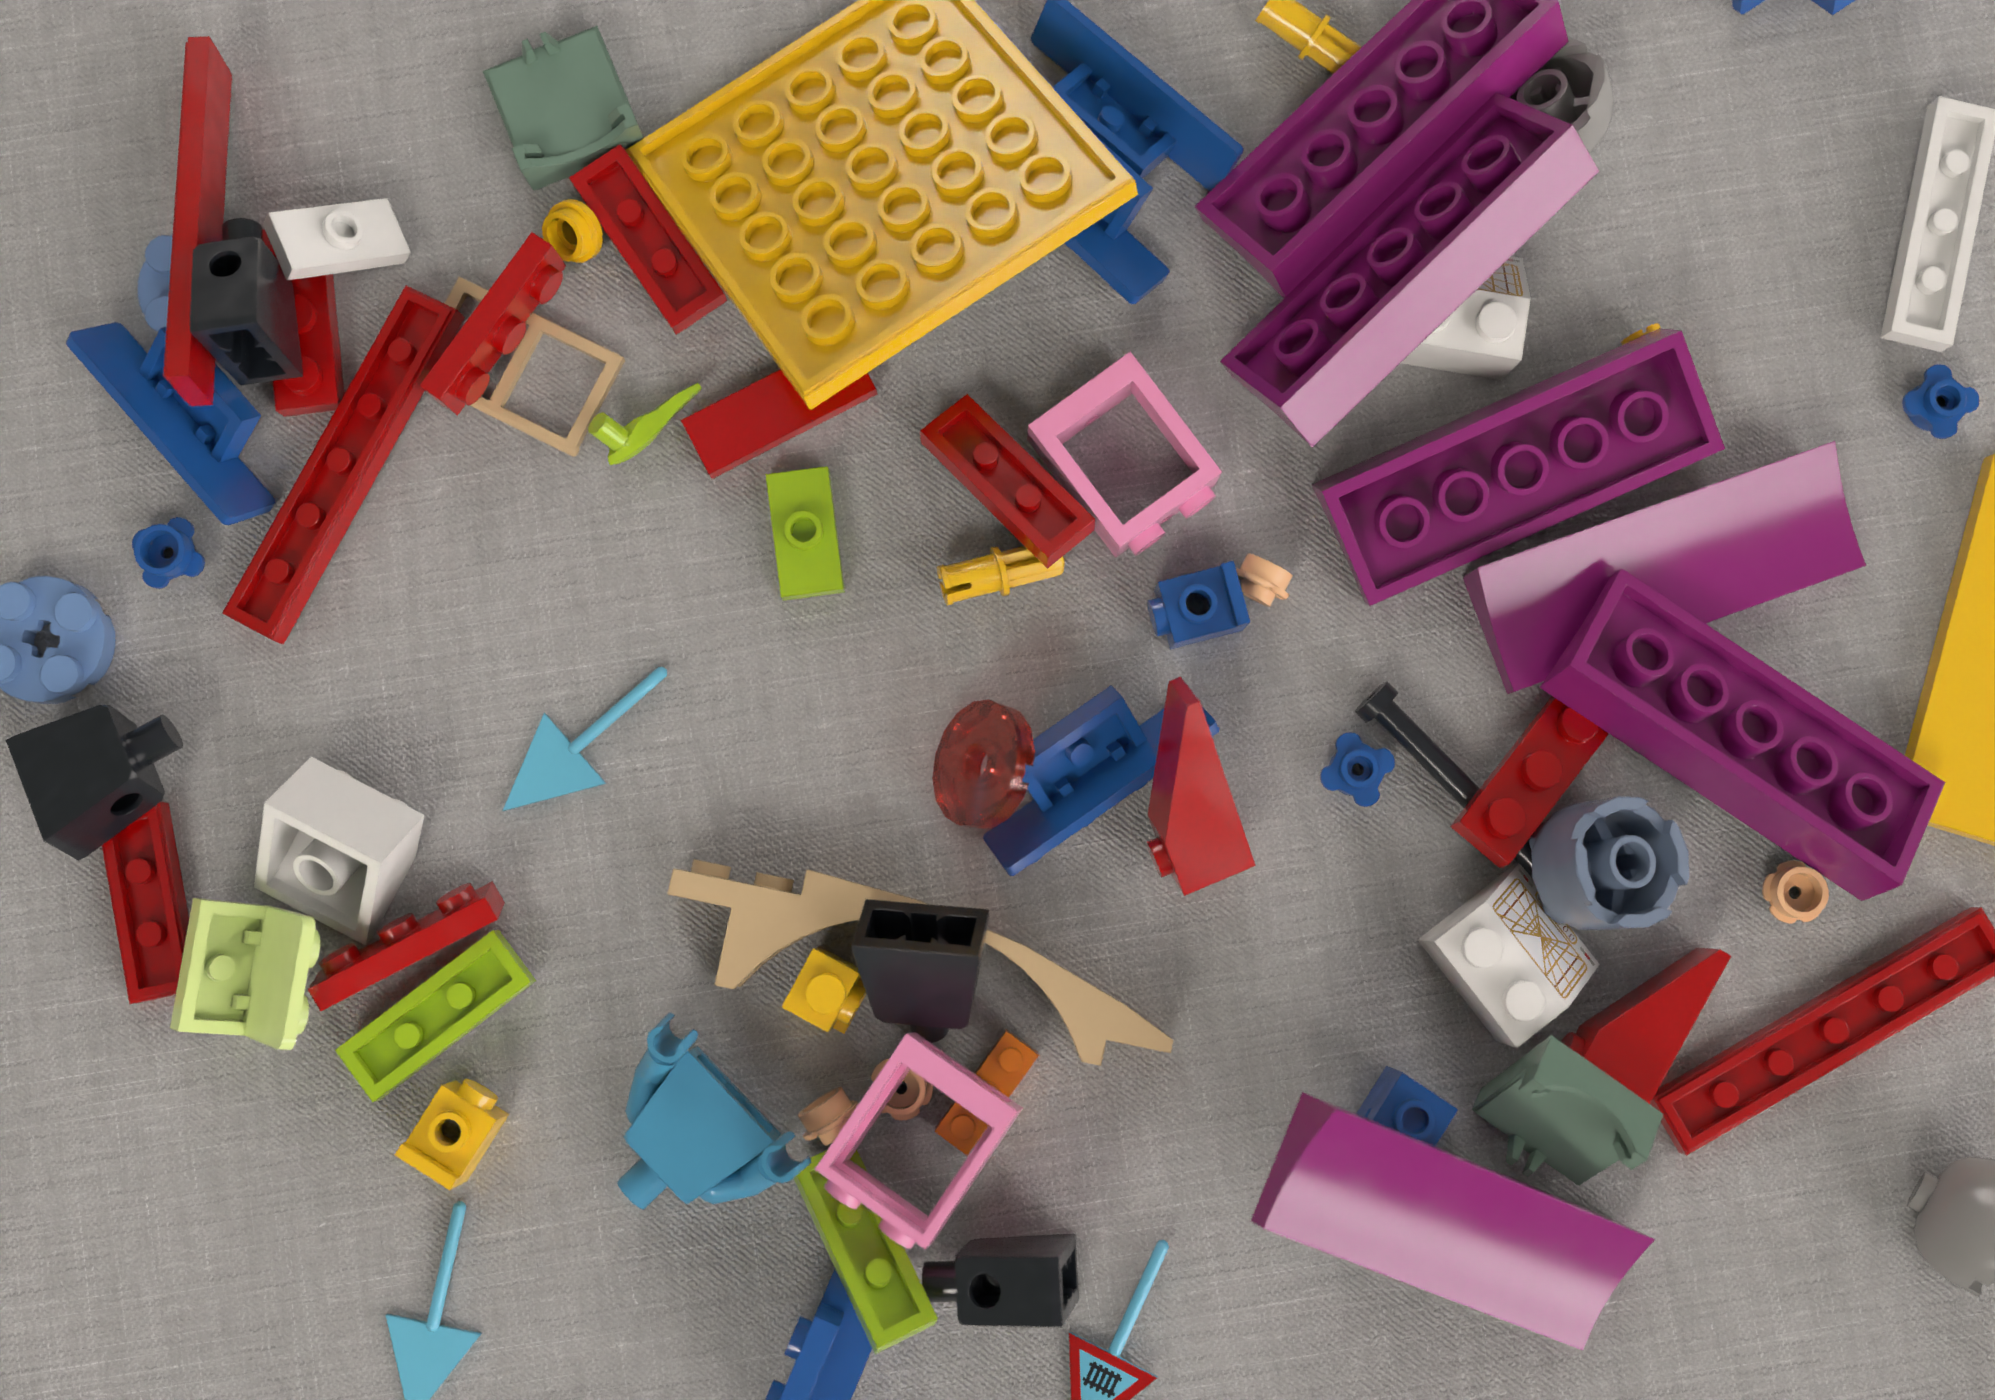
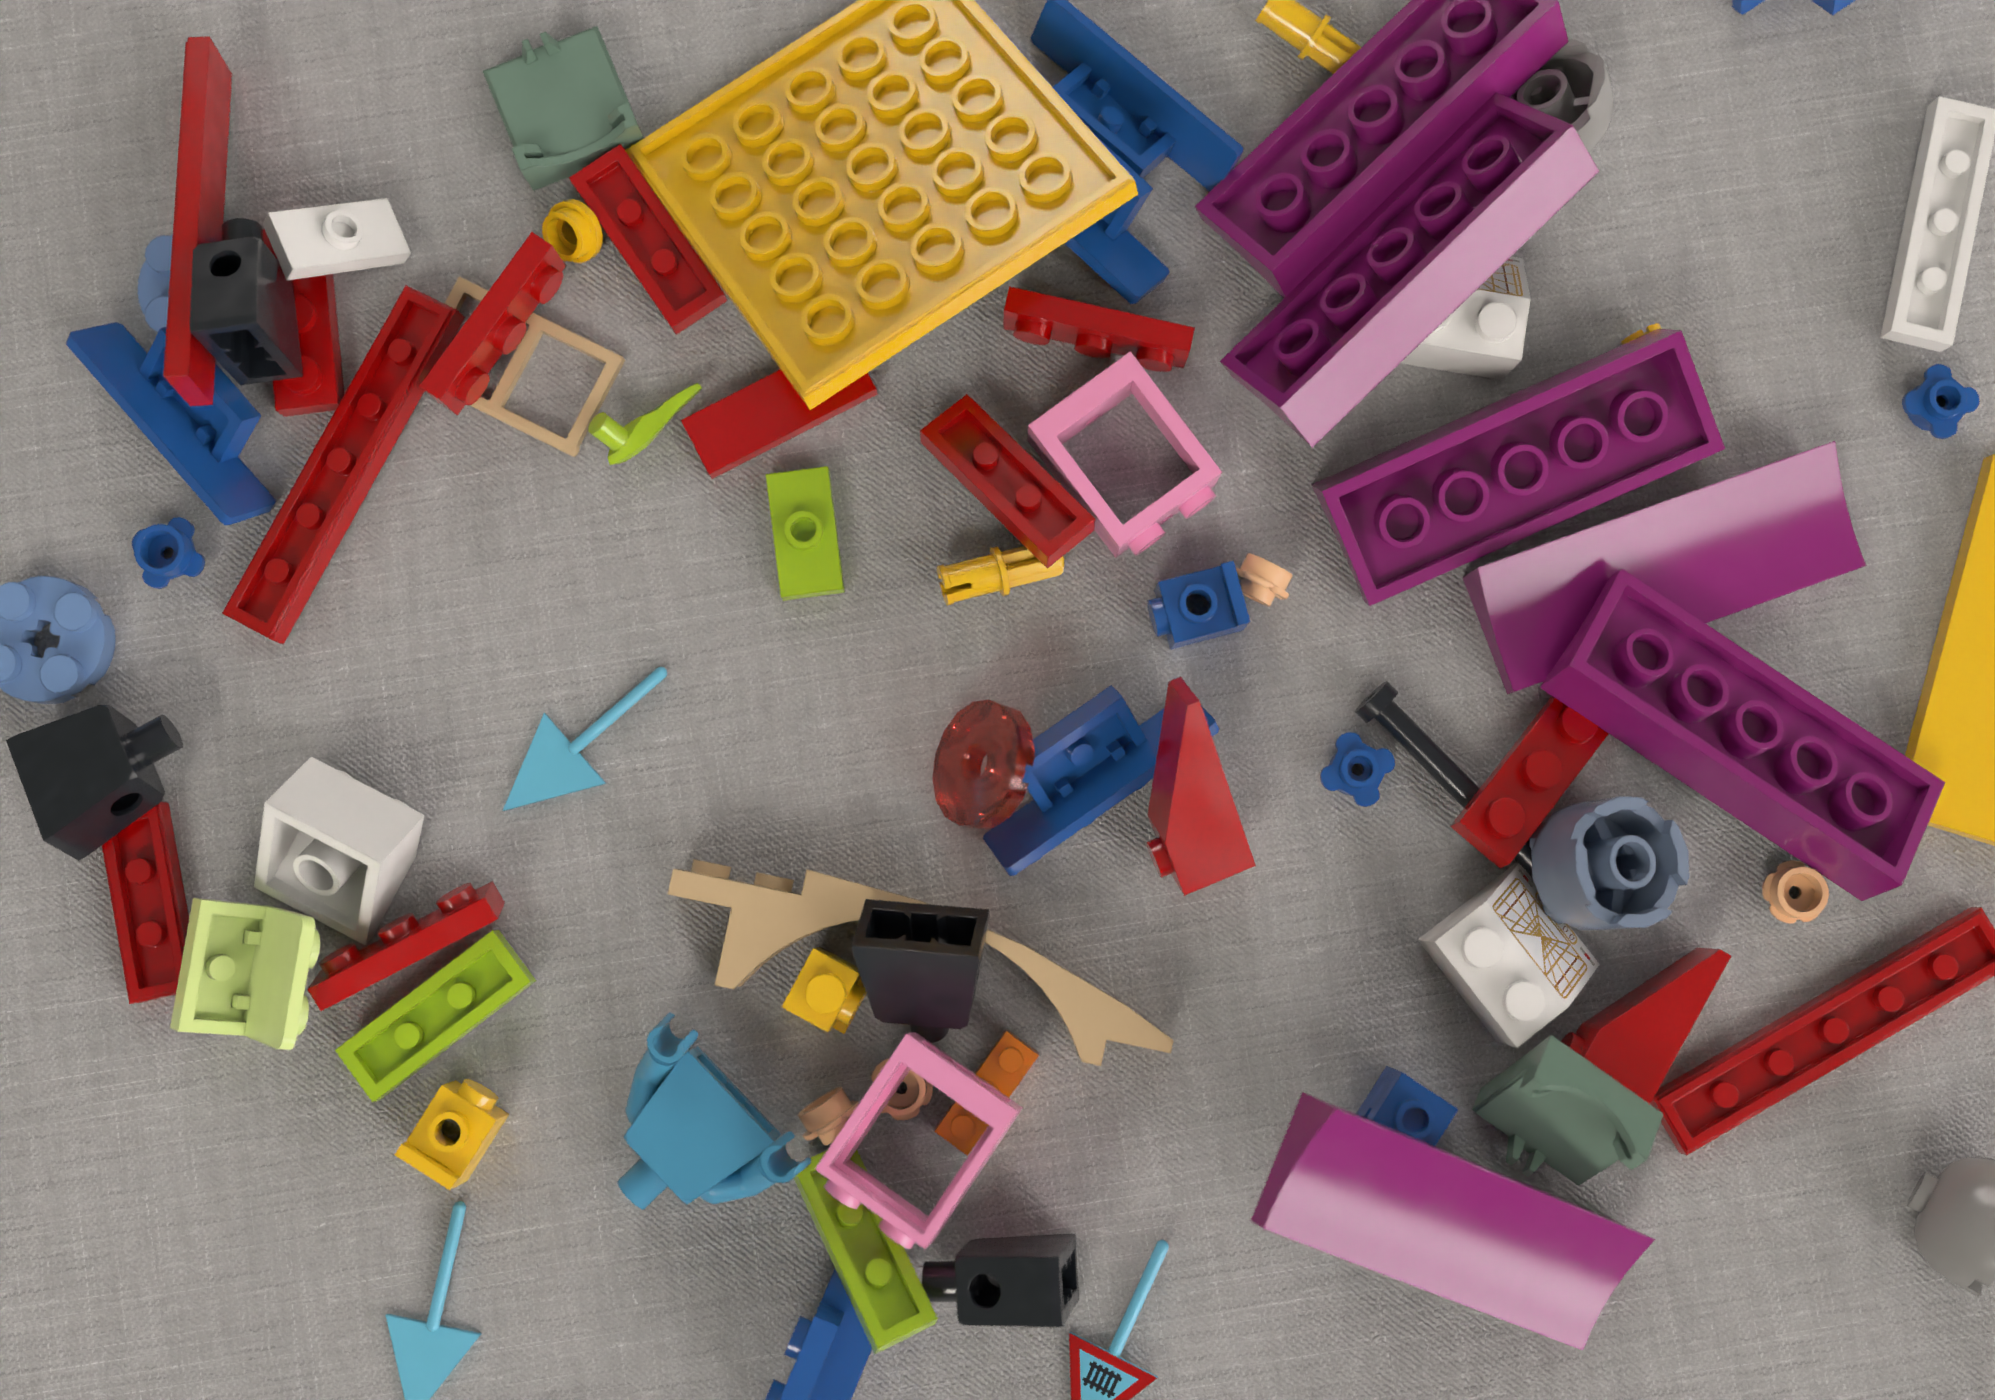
(1096, 329): none -> red plate

